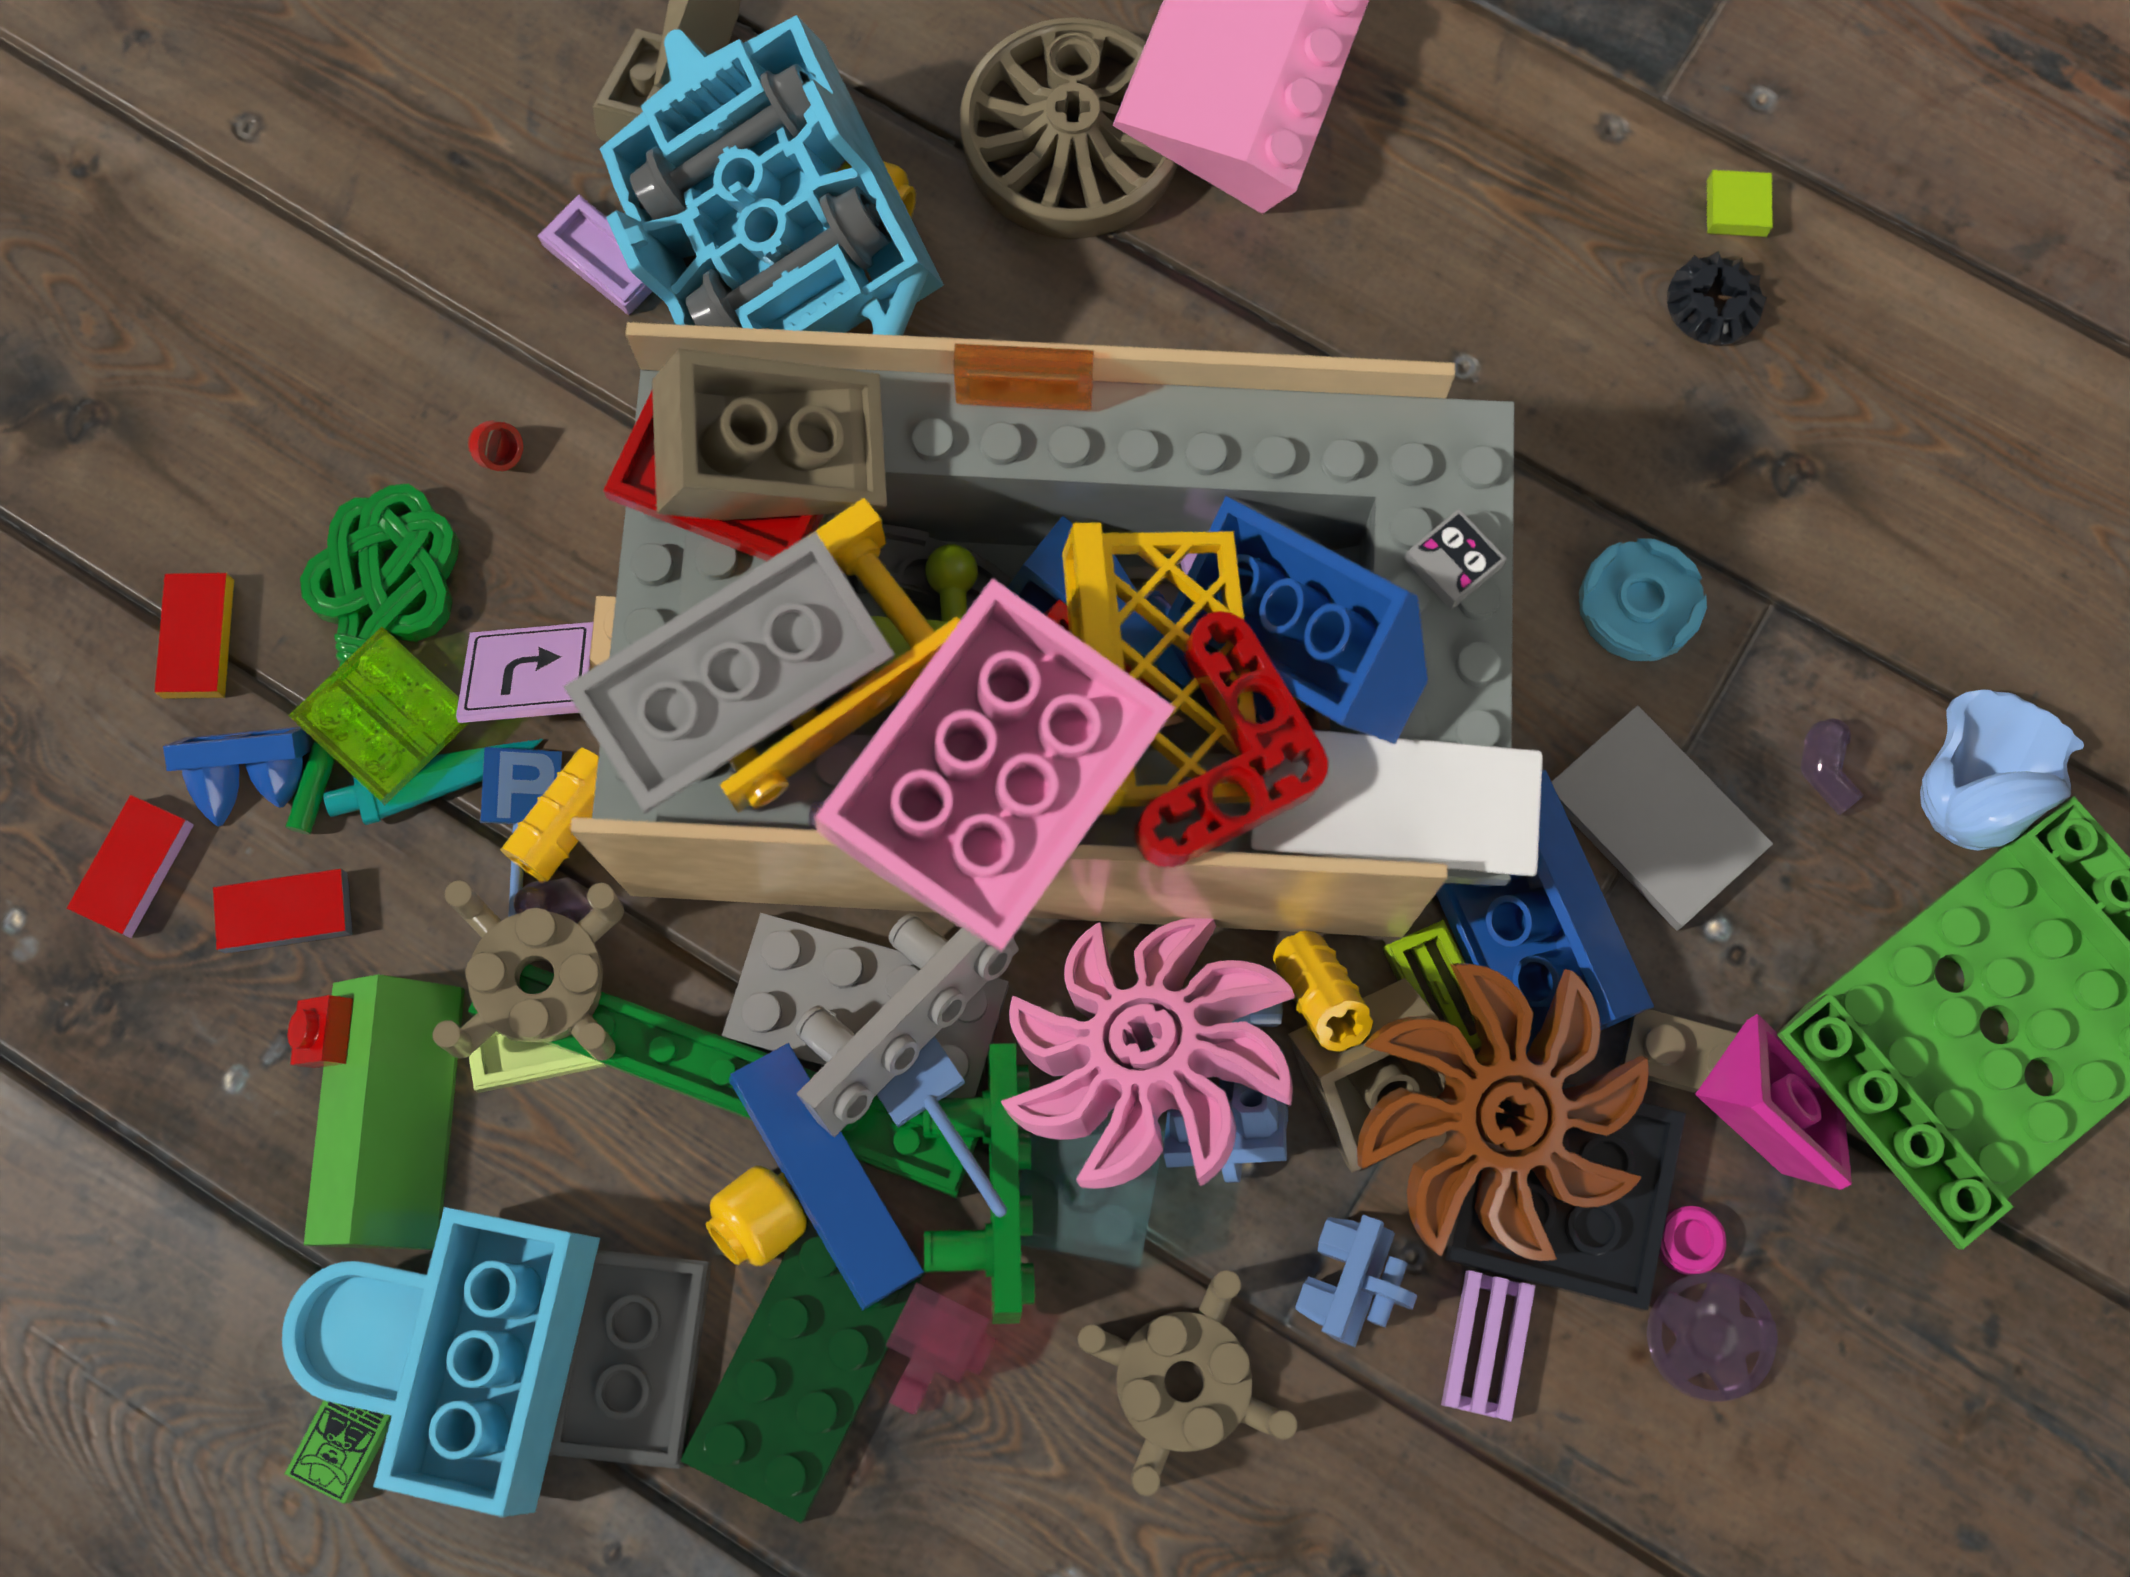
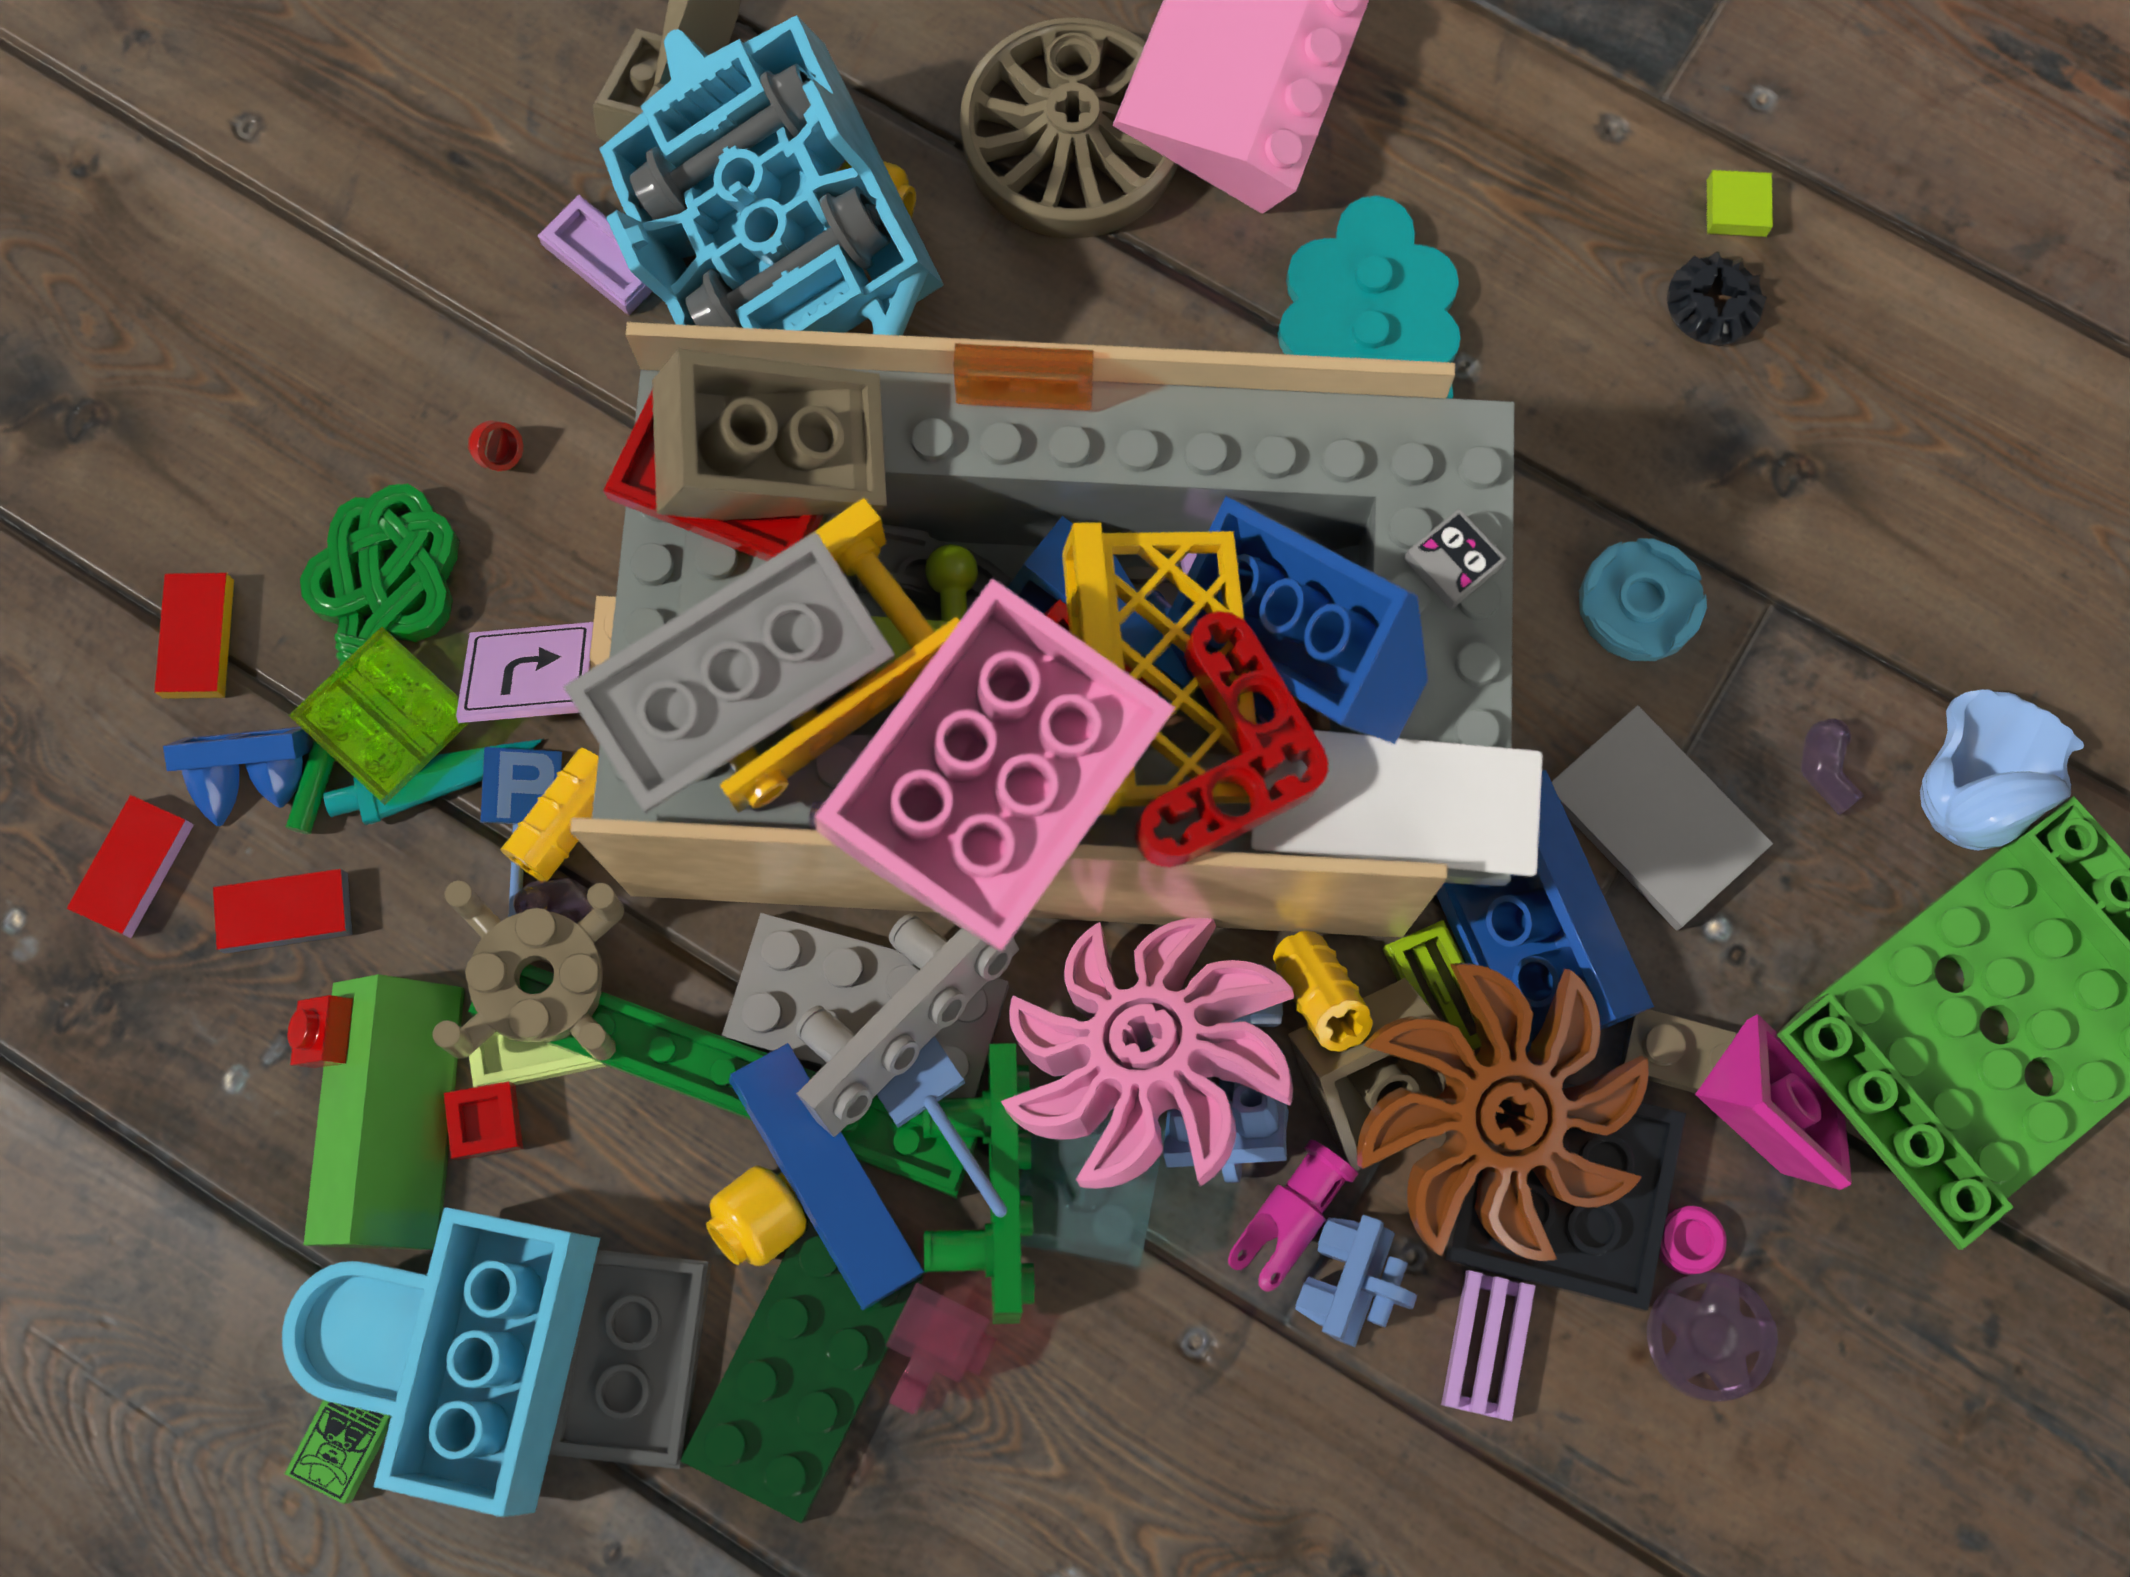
(483, 1121): none -> red plate
(1225, 1389): dark tan plate -> none
(1293, 1214): none -> dark pink piece
(1371, 291): none -> teal plate

